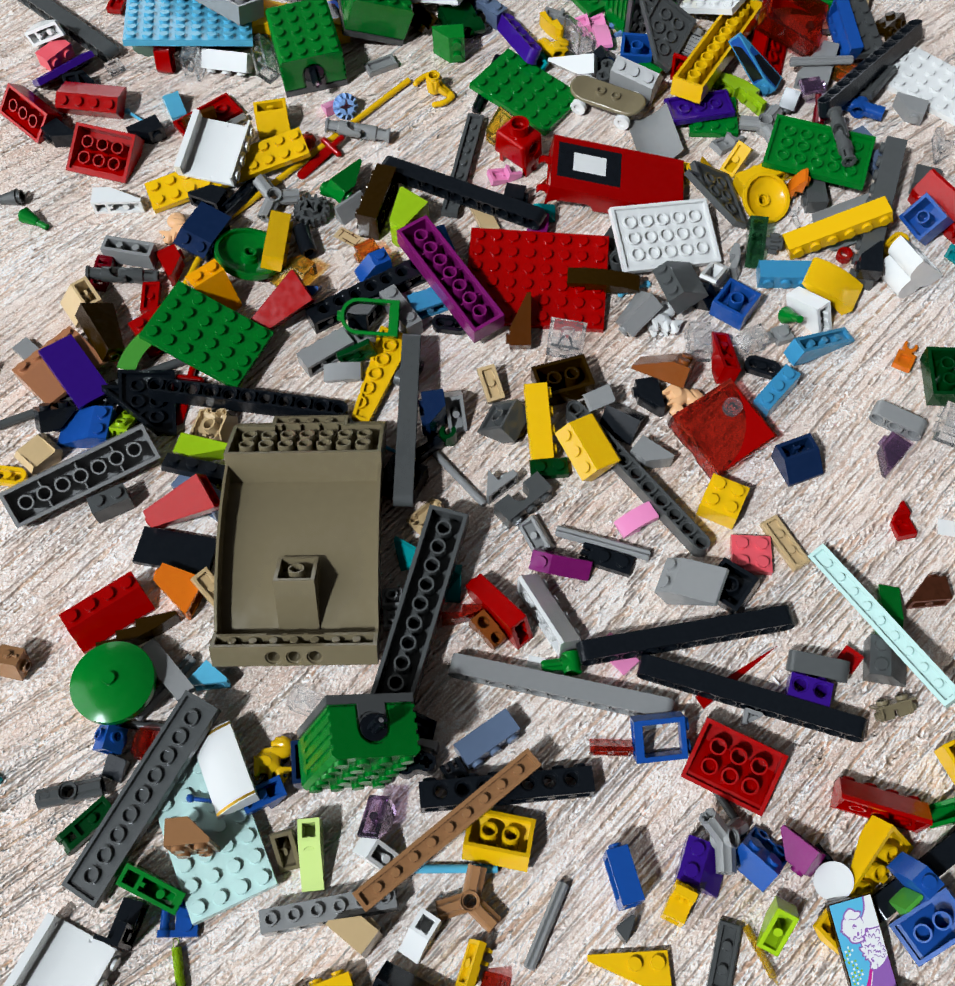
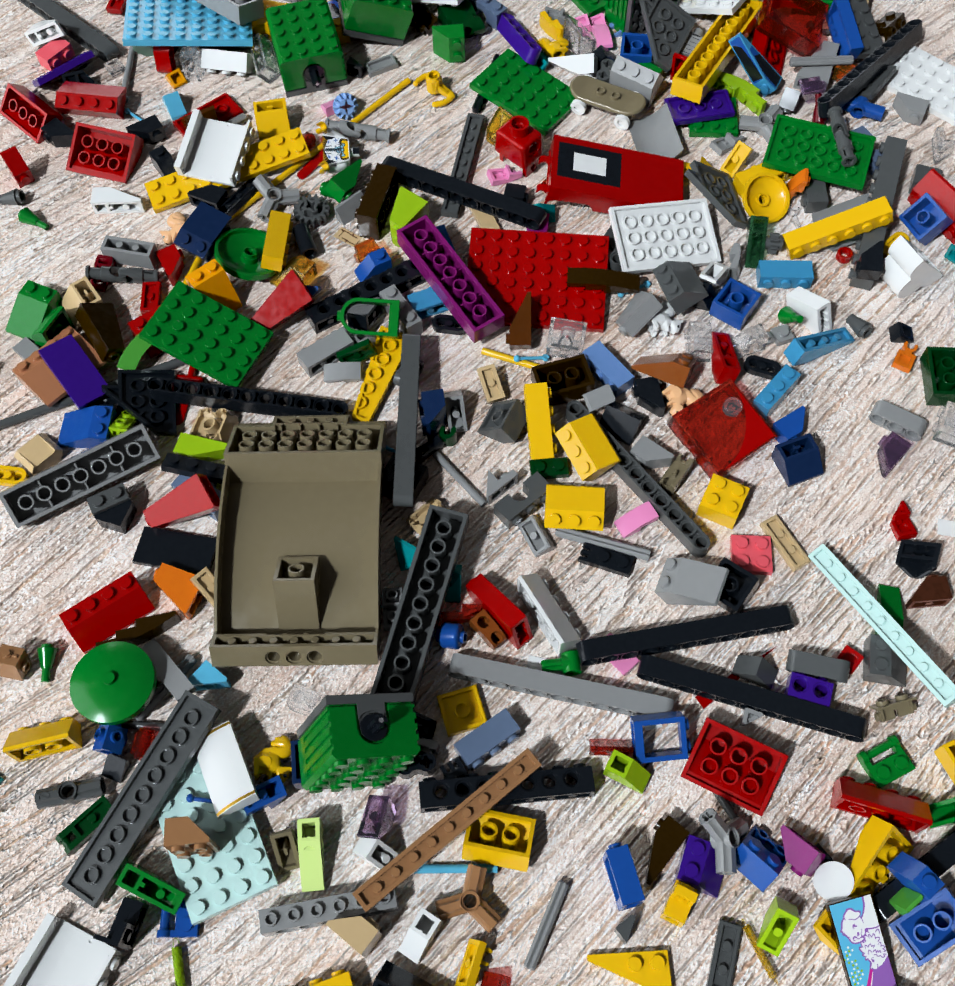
(17, 167): none -> red slope
(31, 308): none -> slope
(44, 739): none -> yellow slope
(47, 656): none -> green cone
(52, 326): none -> green slope
(54, 416): black slope -> none
(118, 517): none -> black slope
(128, 69): none -> light grey bar
(162, 160): none -> black slope
(176, 78): none -> light orange slope
(335, 150): none -> torso
(354, 68): none -> black slope
(451, 635): none -> blue head
(461, 710): none -> yellow tile
(508, 358): none -> yellow bar
(545, 357): none -> medium azure hinge
(560, 564): magenta slope -> none
(574, 507): none -> yellow slope
(608, 368): none -> medium blue brick
(627, 771): none -> lime slope
(664, 844): none -> dark brown slope
(675, 474): none -> dark tan hinge
(755, 670): none -> dark grey slope
(790, 426): none -> blue slope
(833, 284): yellow slope -> none
(859, 326): none -> dark grey cone
(889, 768): none -> green plate
(901, 333): none -> black slope
(918, 557): none -> black slope

